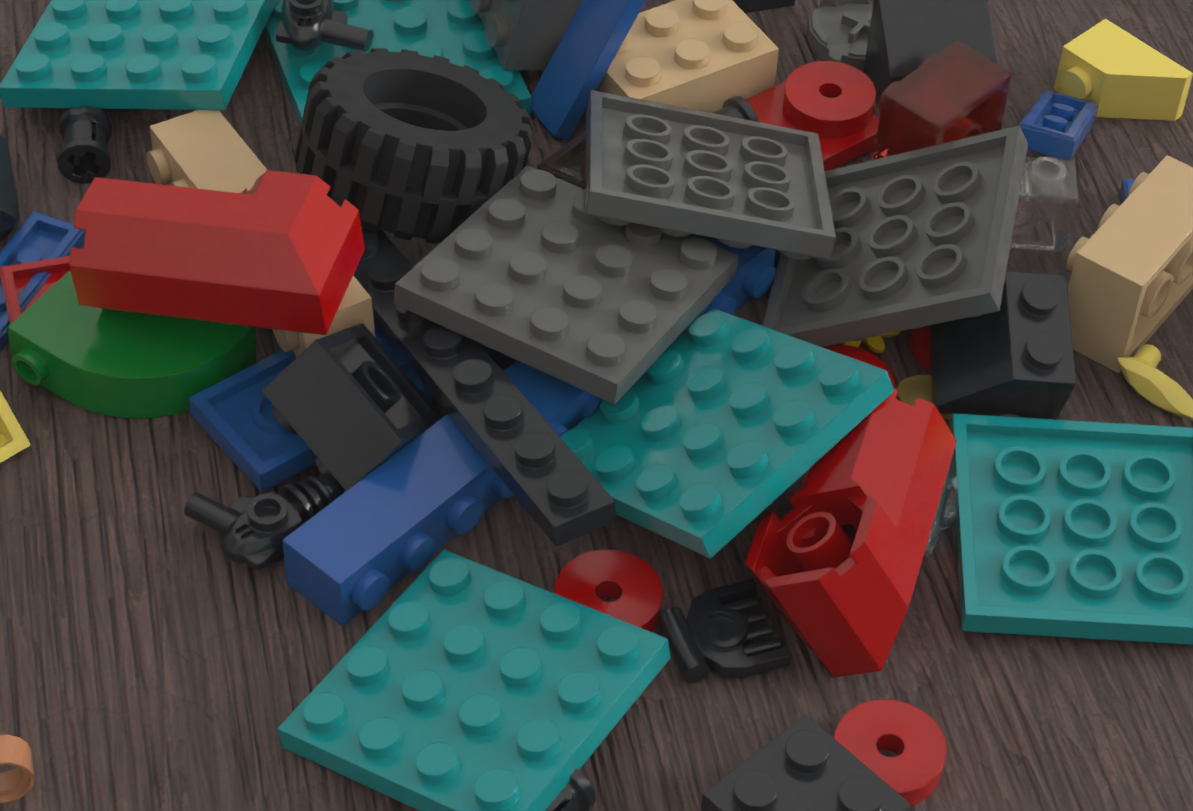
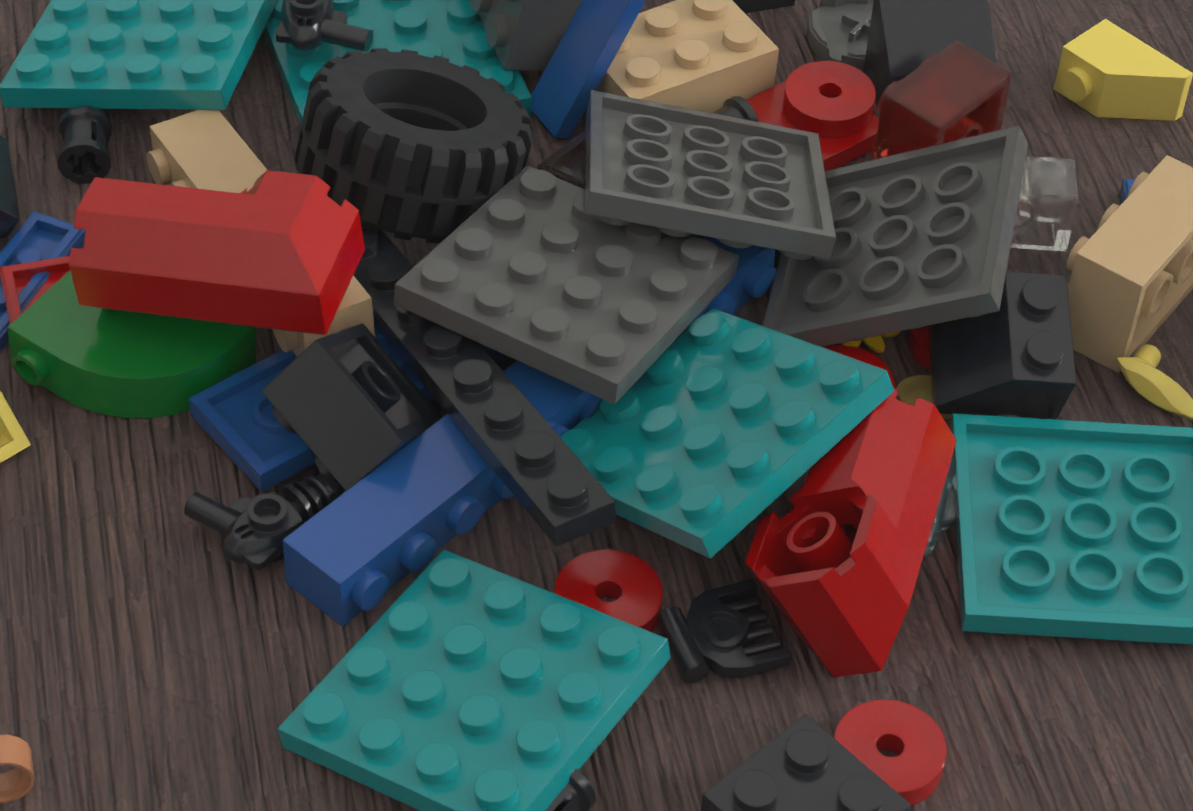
(1058, 124): blue tile -> none

